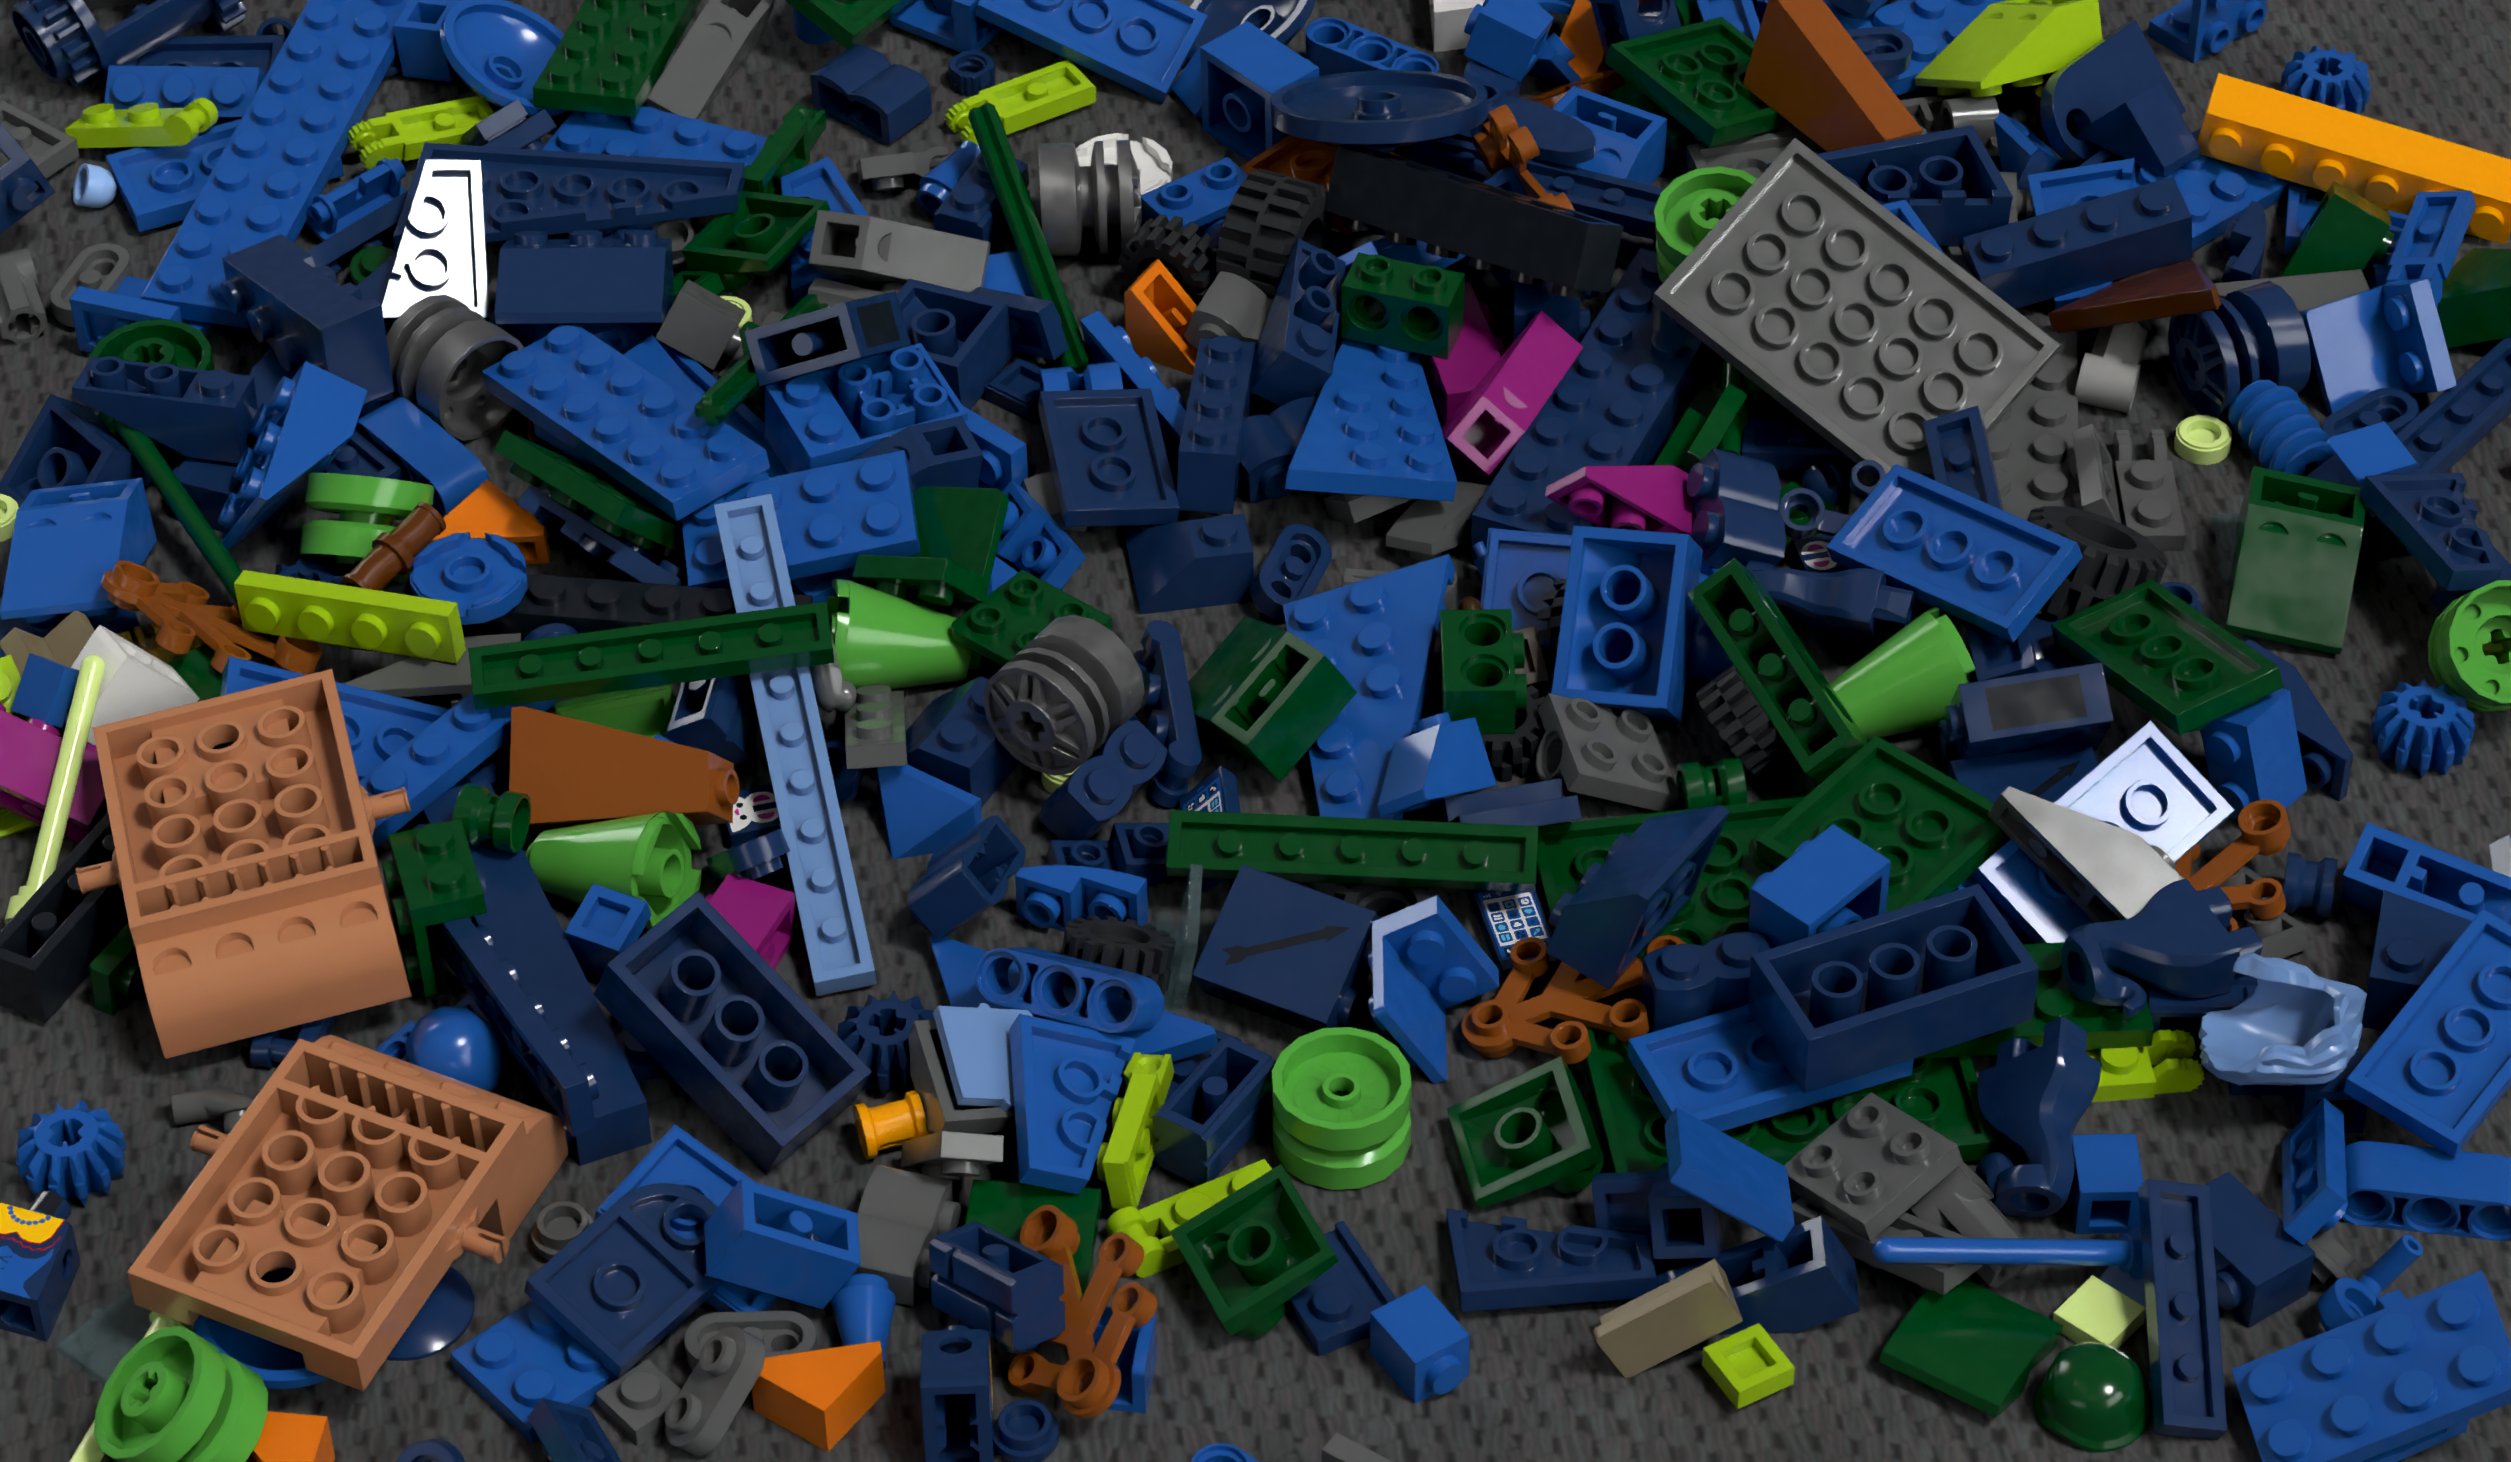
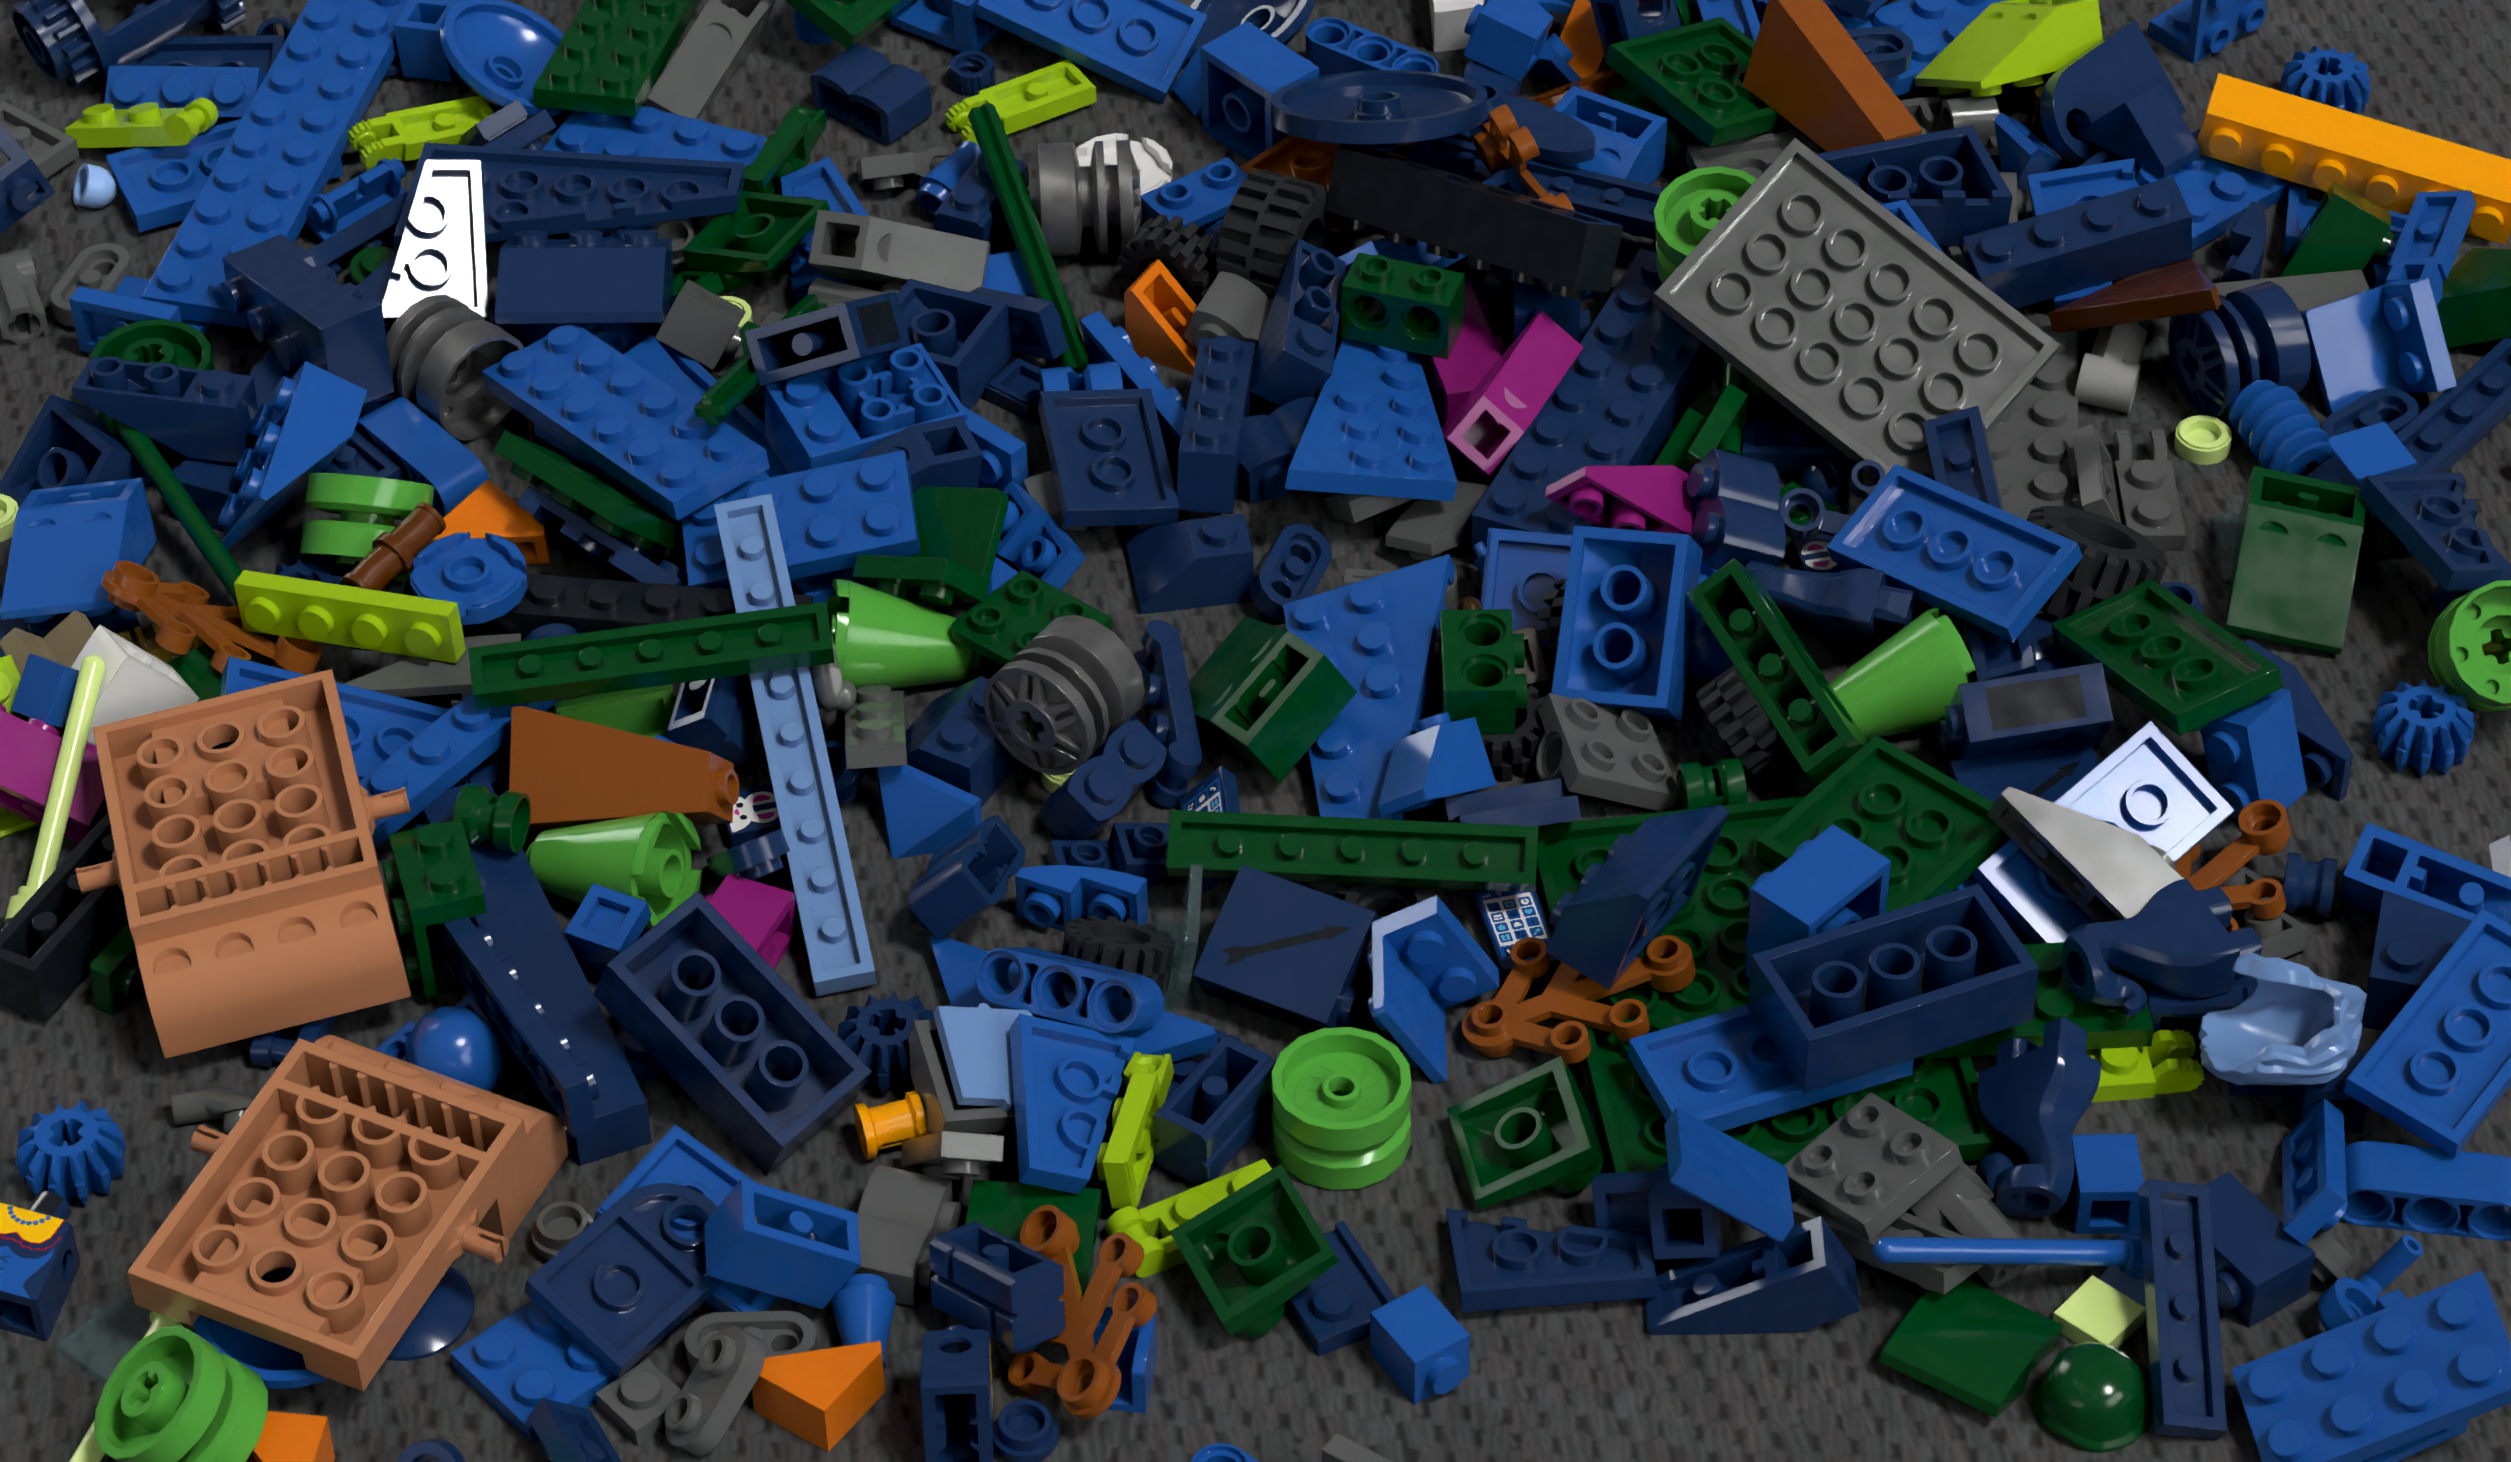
(1668, 1319): dark tan panel -> none
(1698, 980): dark blue brick -> none
(1748, 1366): lime plate -> none

